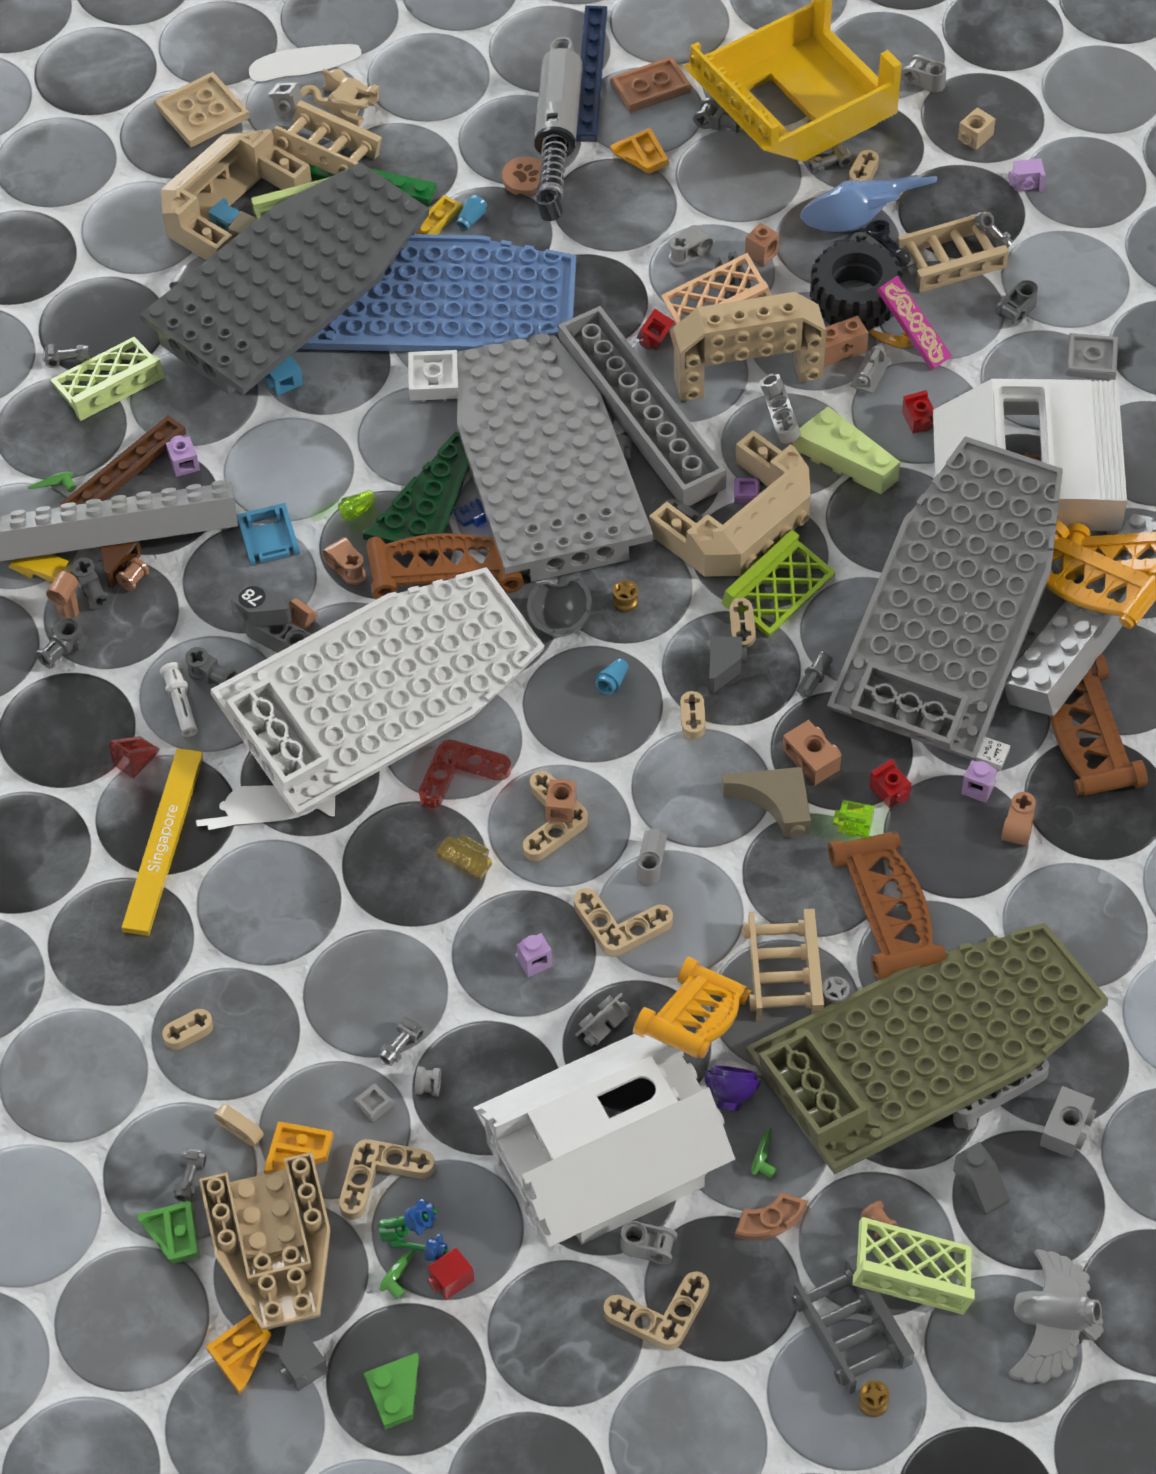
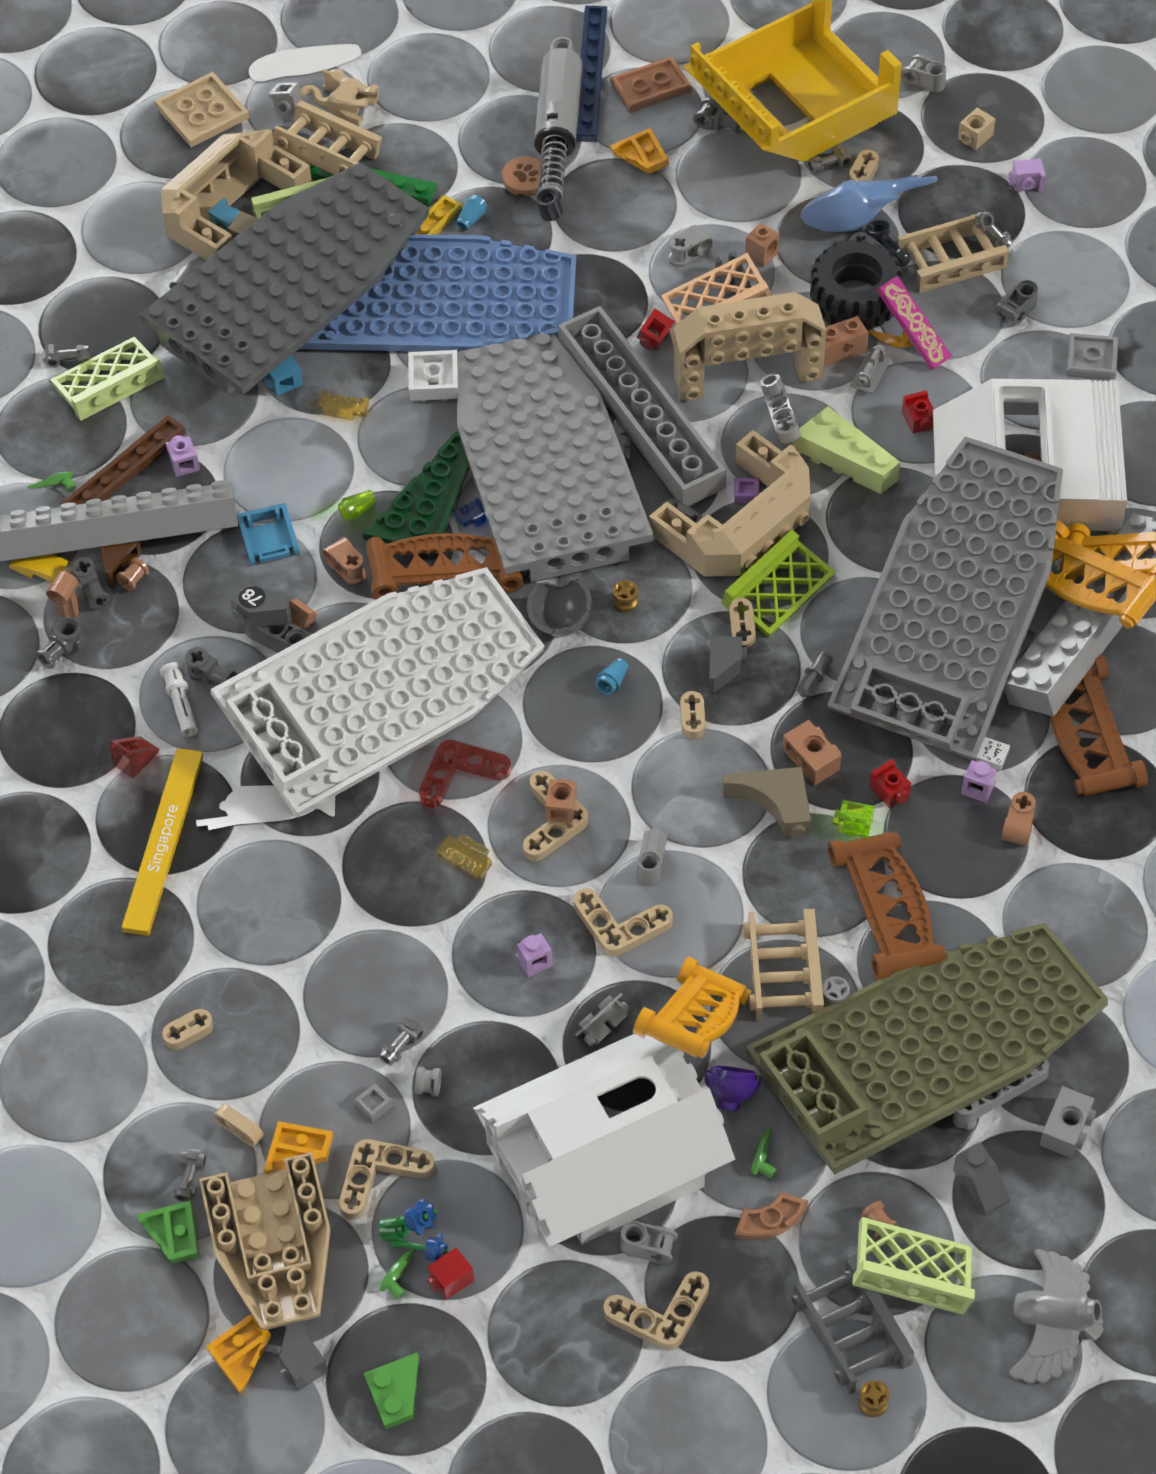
(342, 409): none -> clear yellow piece

